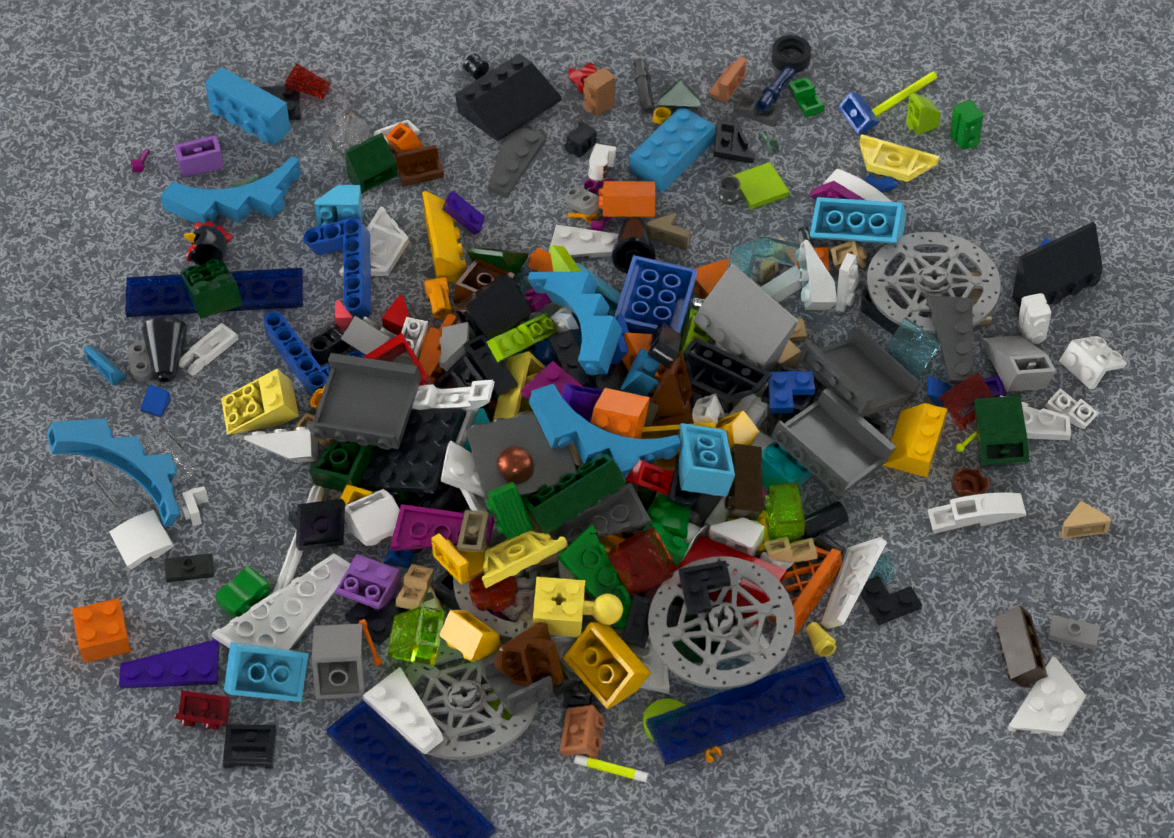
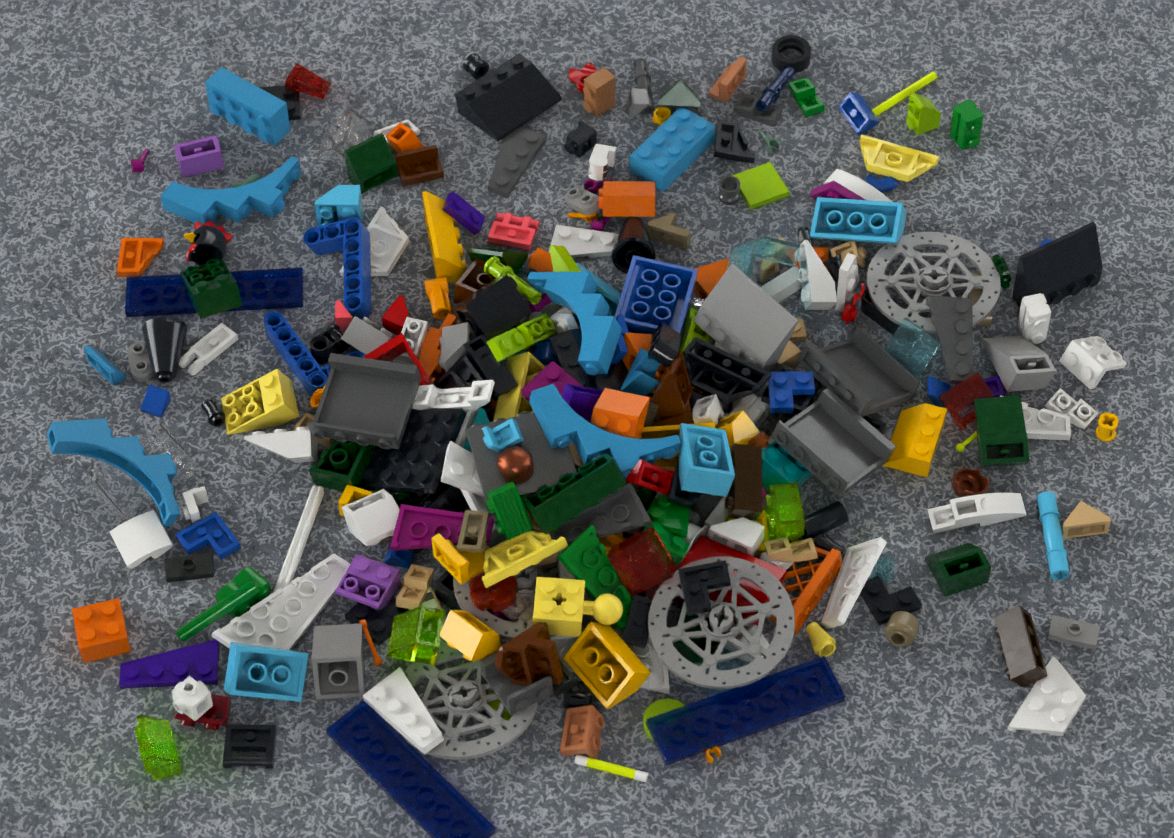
(137, 255): none -> orange wing
(157, 747): none -> clear neon green slope
(191, 698): none -> white brick
(209, 531): none -> blue plate
(215, 416): none -> black pin
(218, 610): none -> green axle
(319, 524): black bracket -> none
(496, 269): none -> lime pin
(502, 436): none -> medium azure bracket
(509, 233): none -> coral plate
(637, 101): none -> light grey slope
(760, 440): none -> dark orange plate
(833, 266): none -> black bush
(850, 313): none -> red plate
(902, 629): none -> dark tan head
(959, 568): none -> dark green slope
(1003, 270): none -> dark green gear
(1053, 535): none -> medium azure piece
(1107, 425): none -> yellow bush

